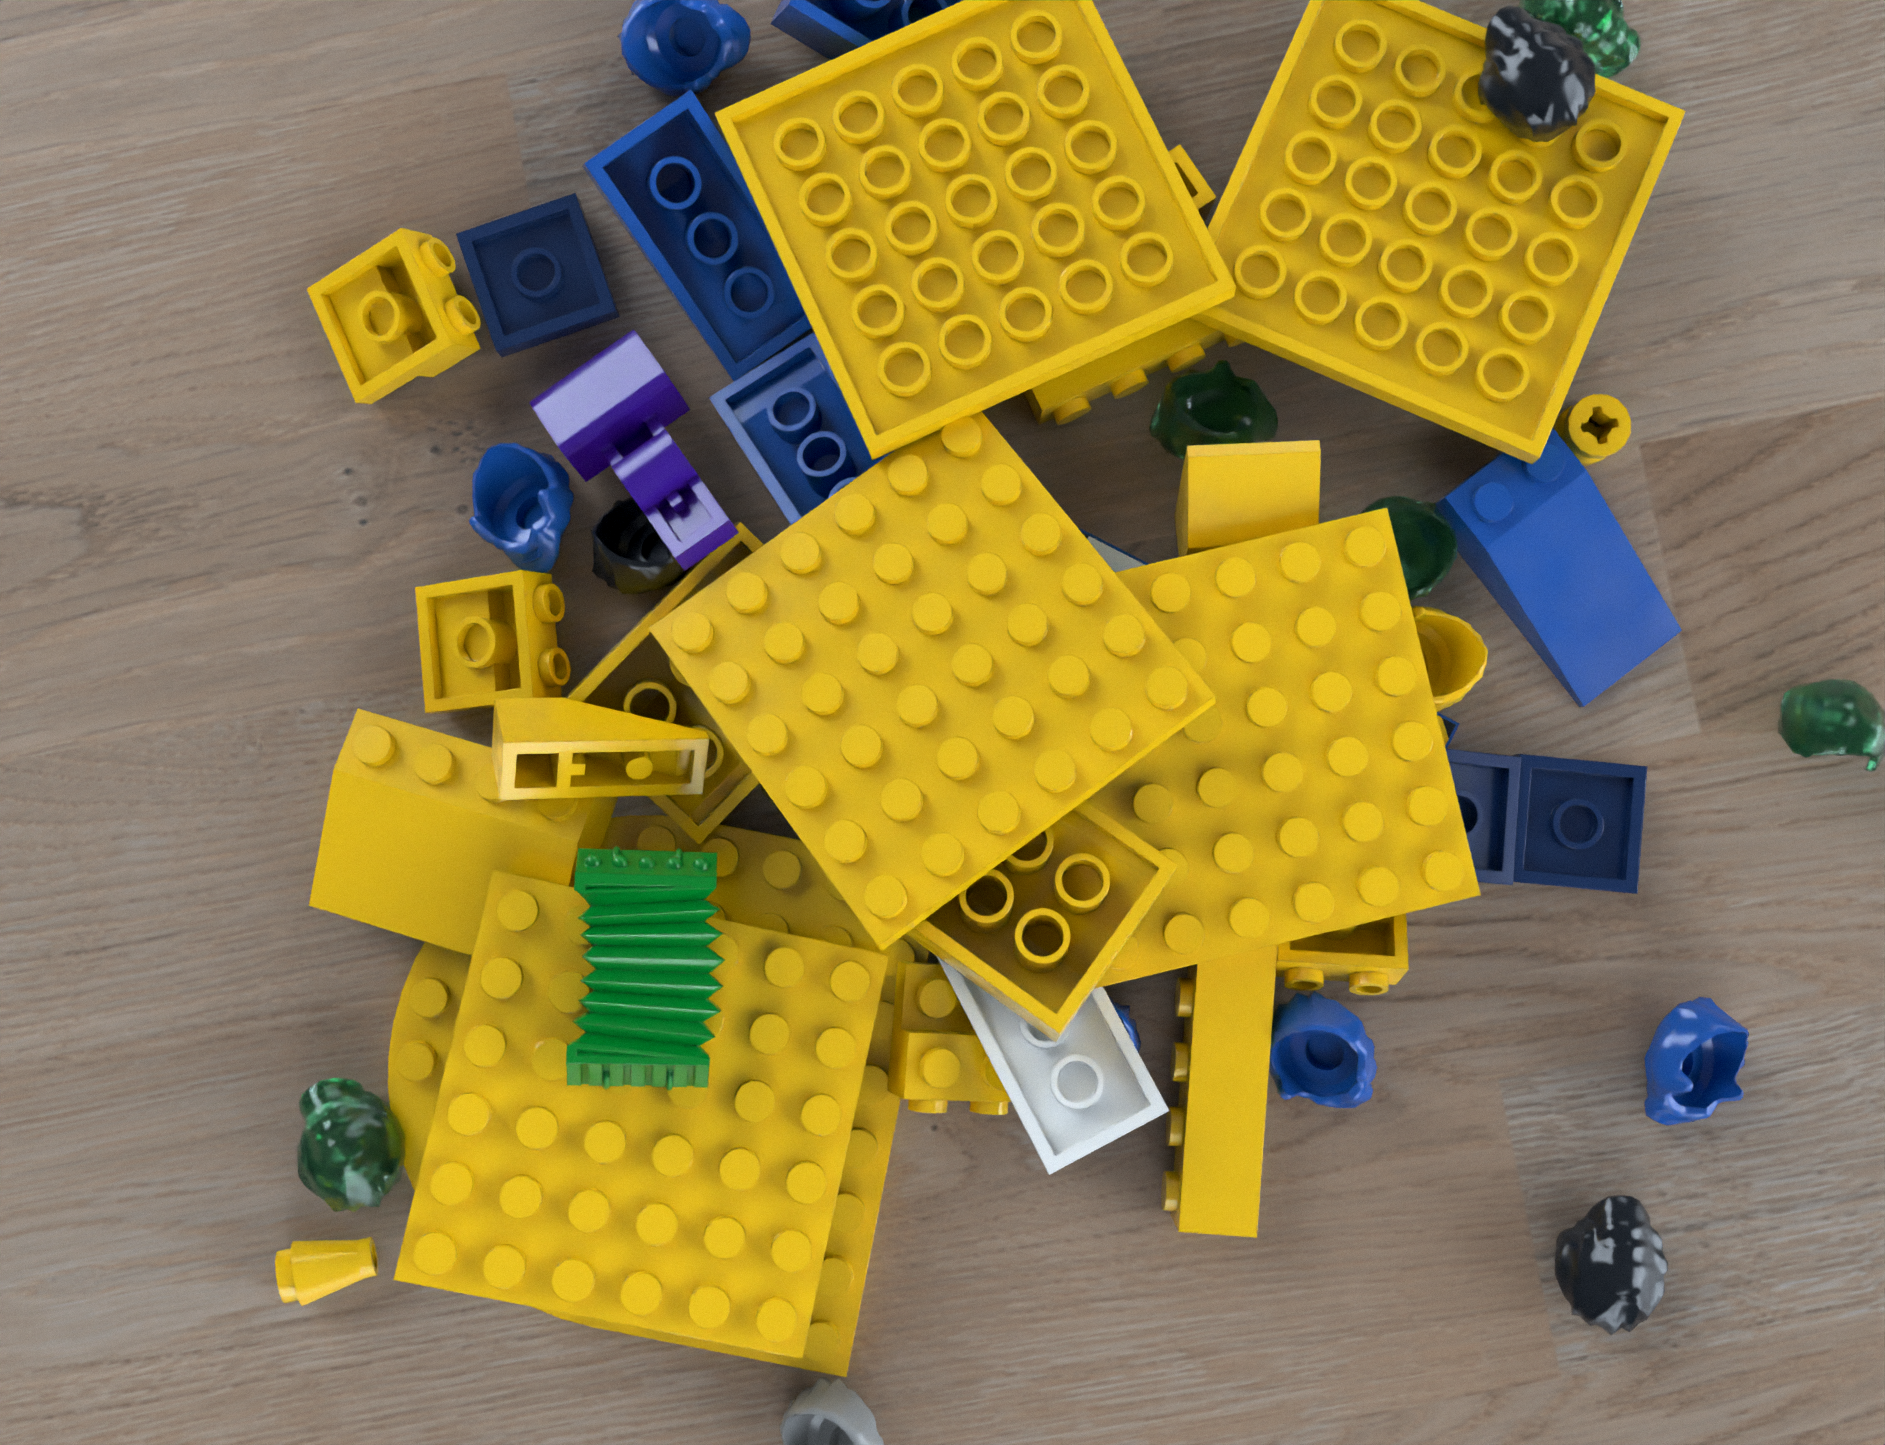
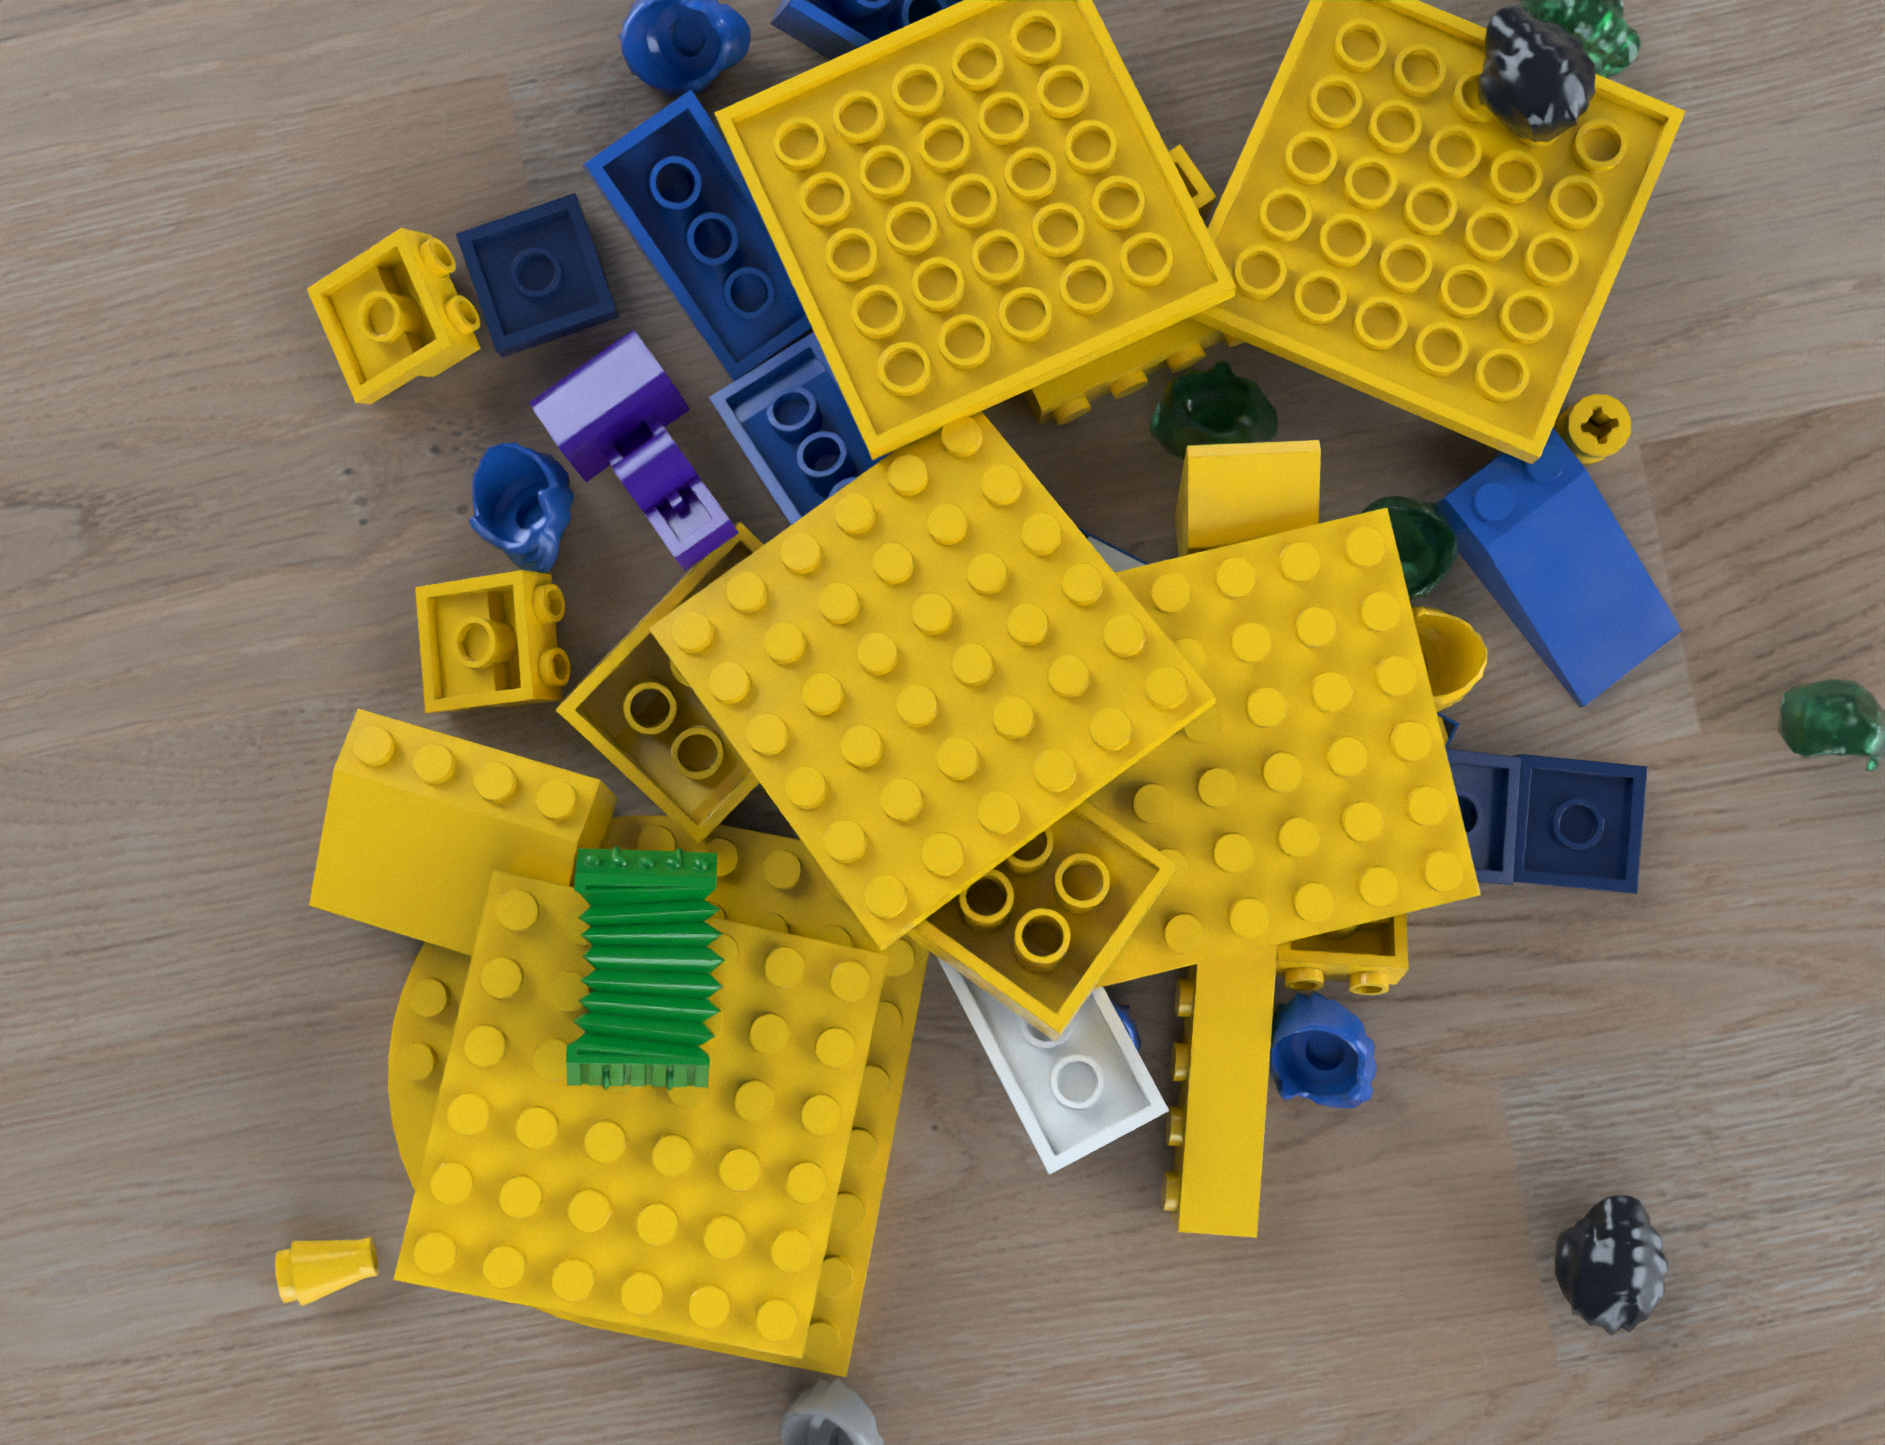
(349, 1146): clear green hair -> none
(591, 751): yellow slope -> none
(631, 552): black hair -> none
(936, 1048): yellow plate -> none
(1693, 1063): blue hair -> none

